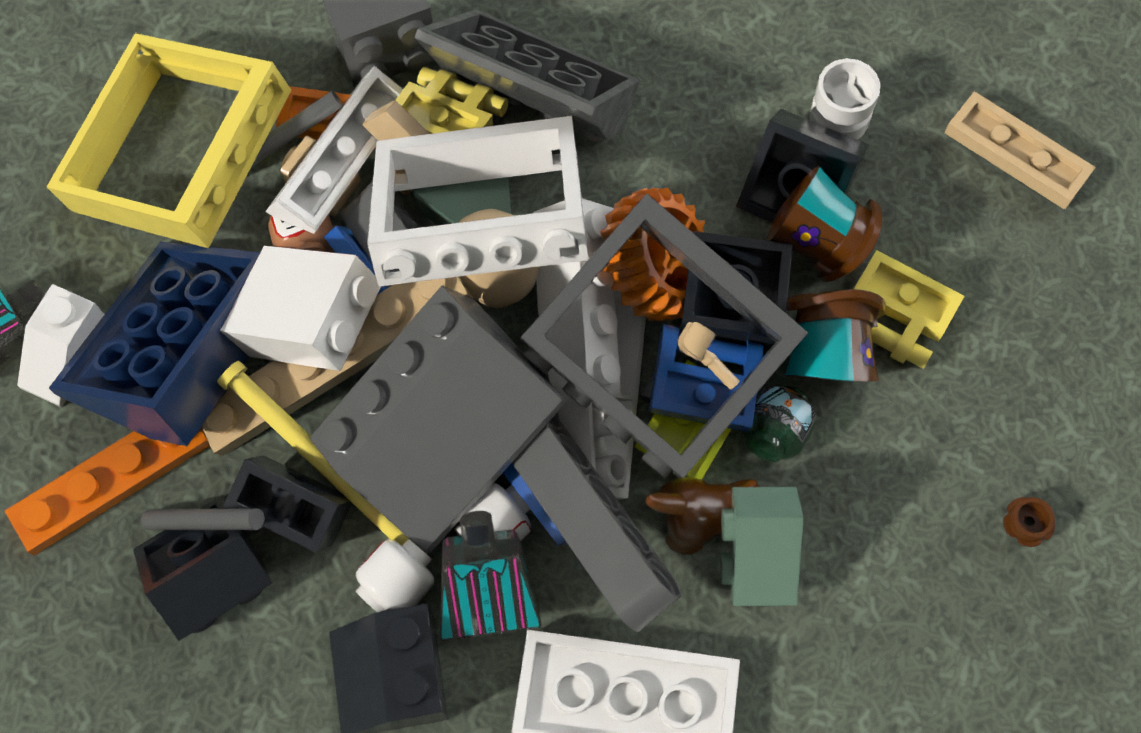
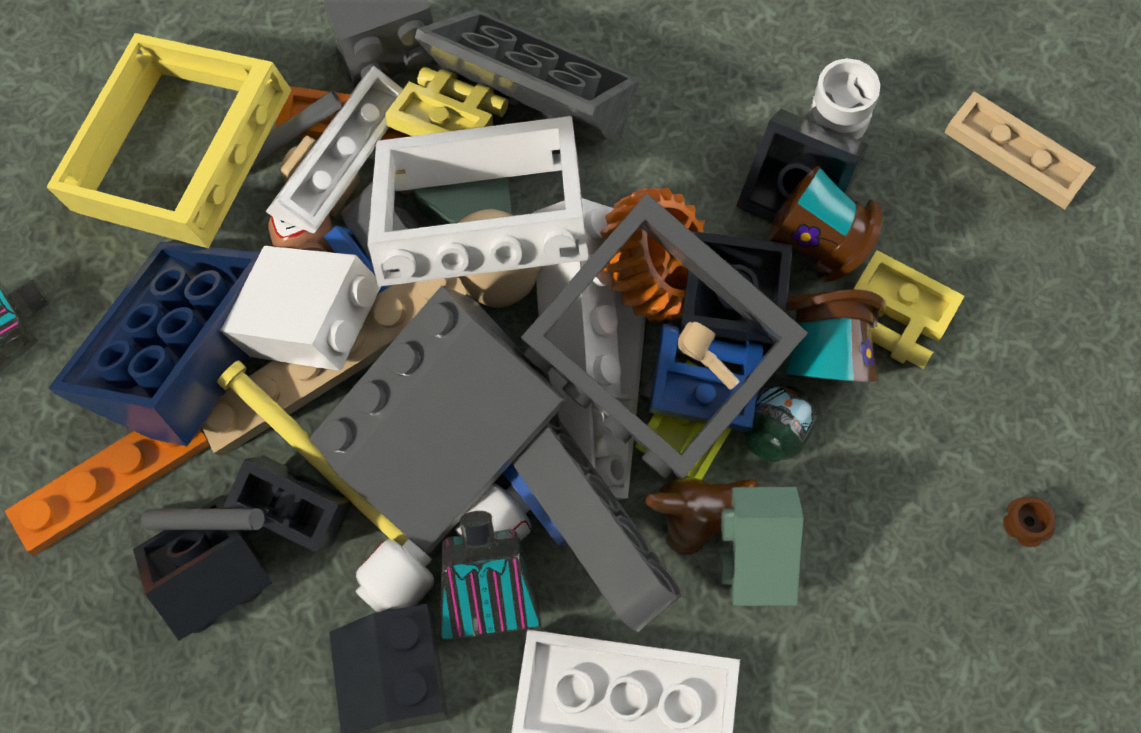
(53, 338): white slope -> none
(392, 122): tan tile -> none

